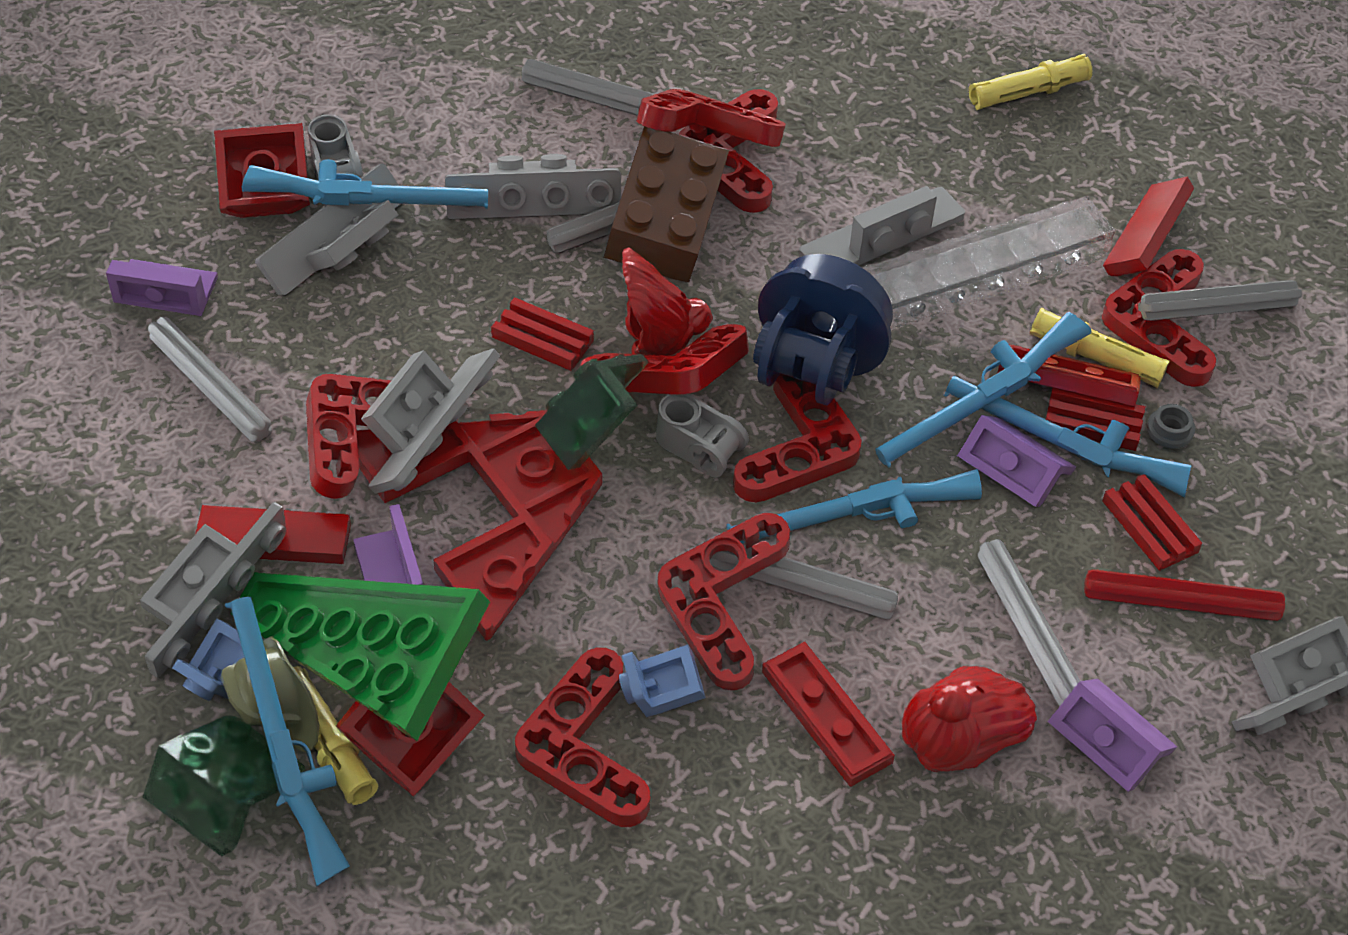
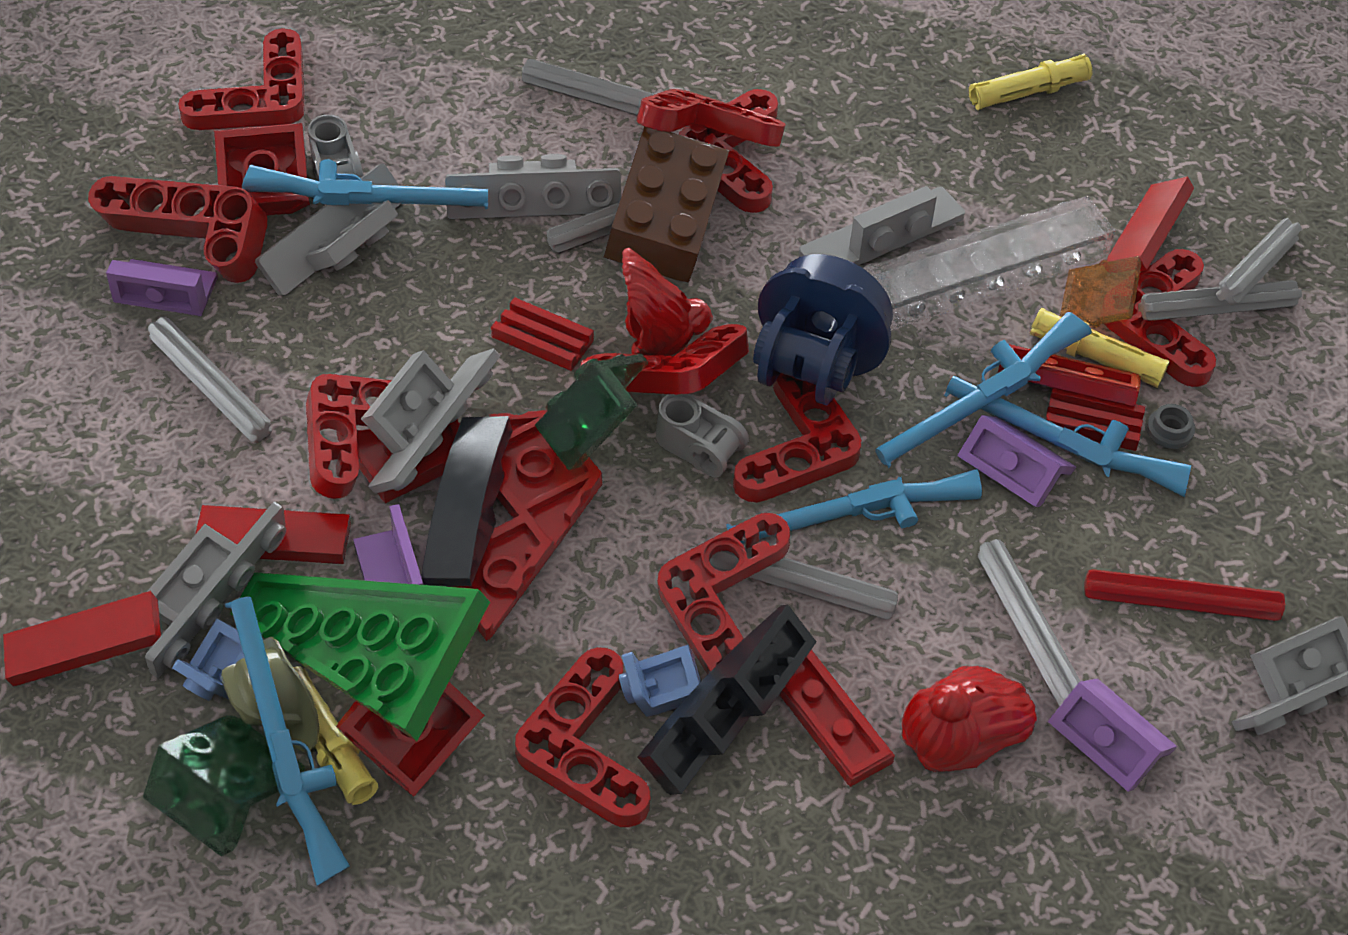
(81, 638): none -> red tile
(130, 205): none -> red beam
(264, 99): none -> red beam
(465, 502): none -> black slope
(726, 698): none -> black slope
(1102, 291): none -> clear orange piece
(1158, 517): red tile -> none
(1258, 261): none -> light grey axle

